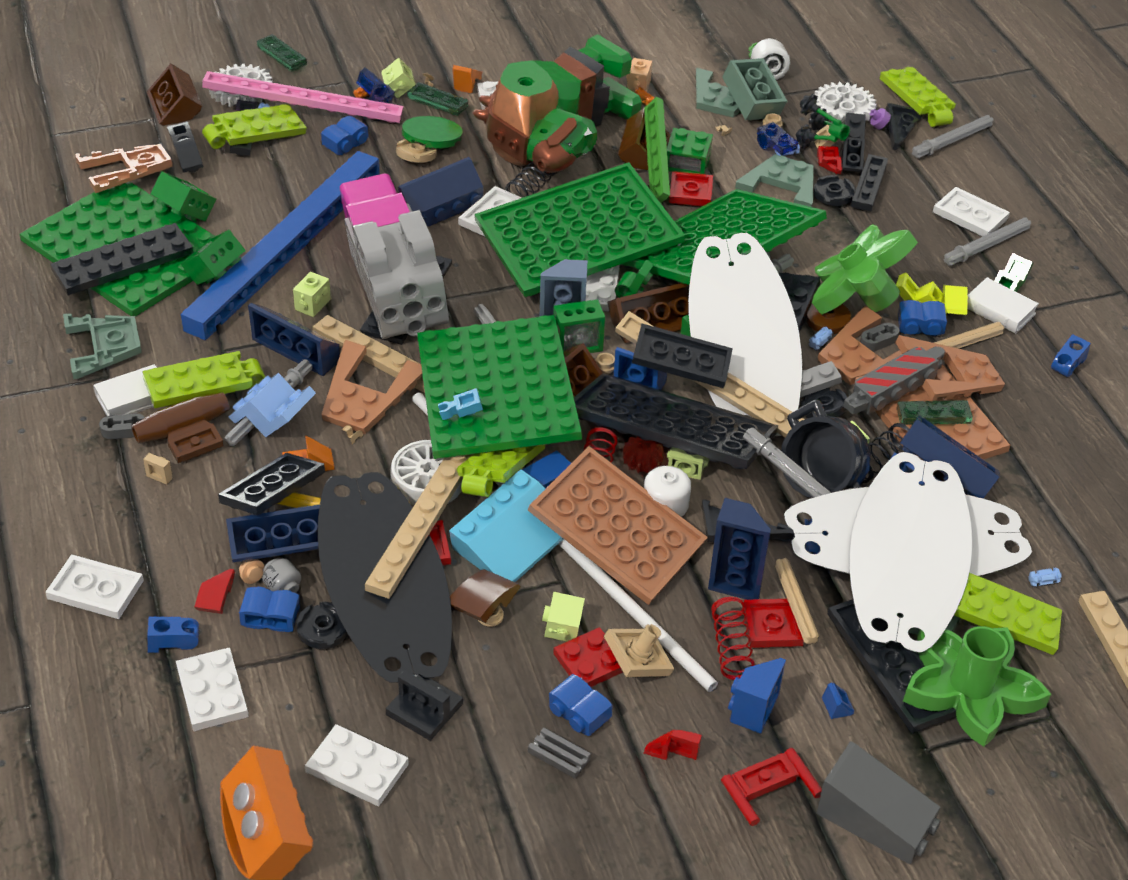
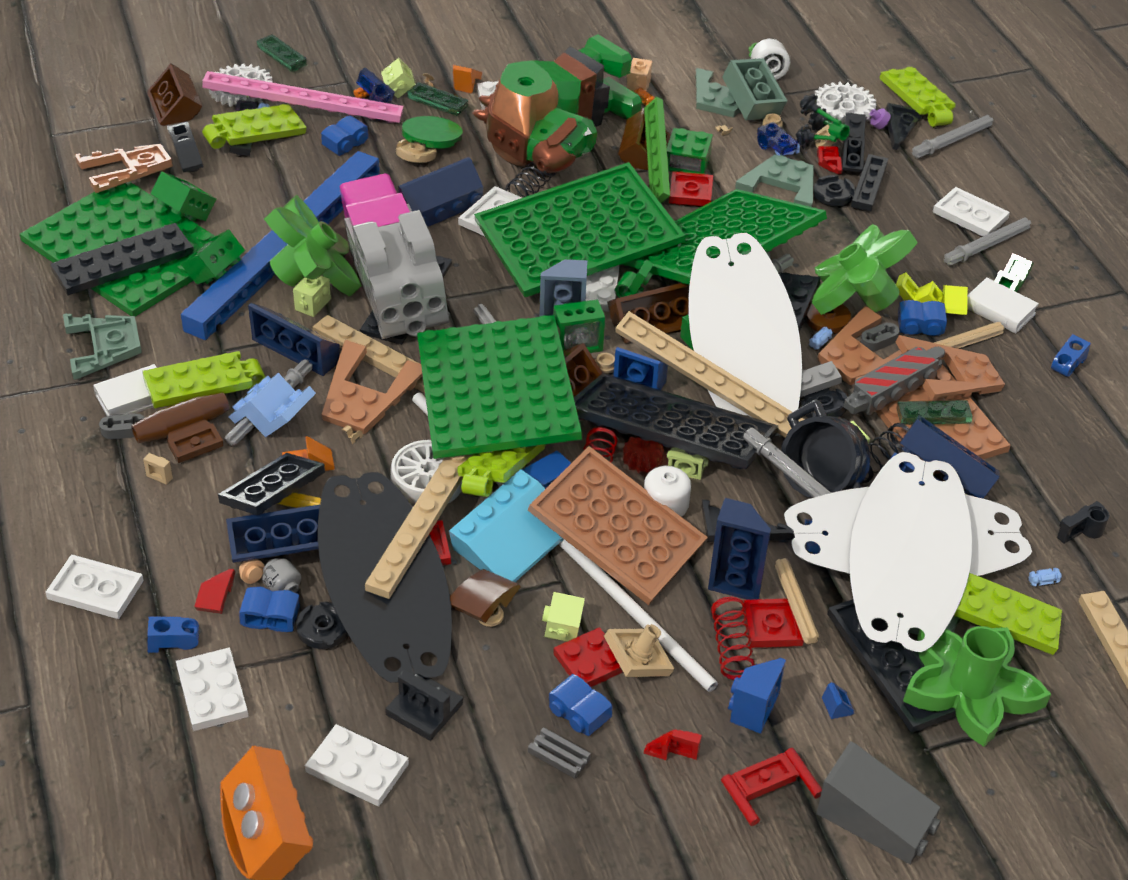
(310, 249): none -> bright green plant
(463, 404): dark azure plate -> none
(682, 355): black plate -> none
(1089, 520): none -> black plate

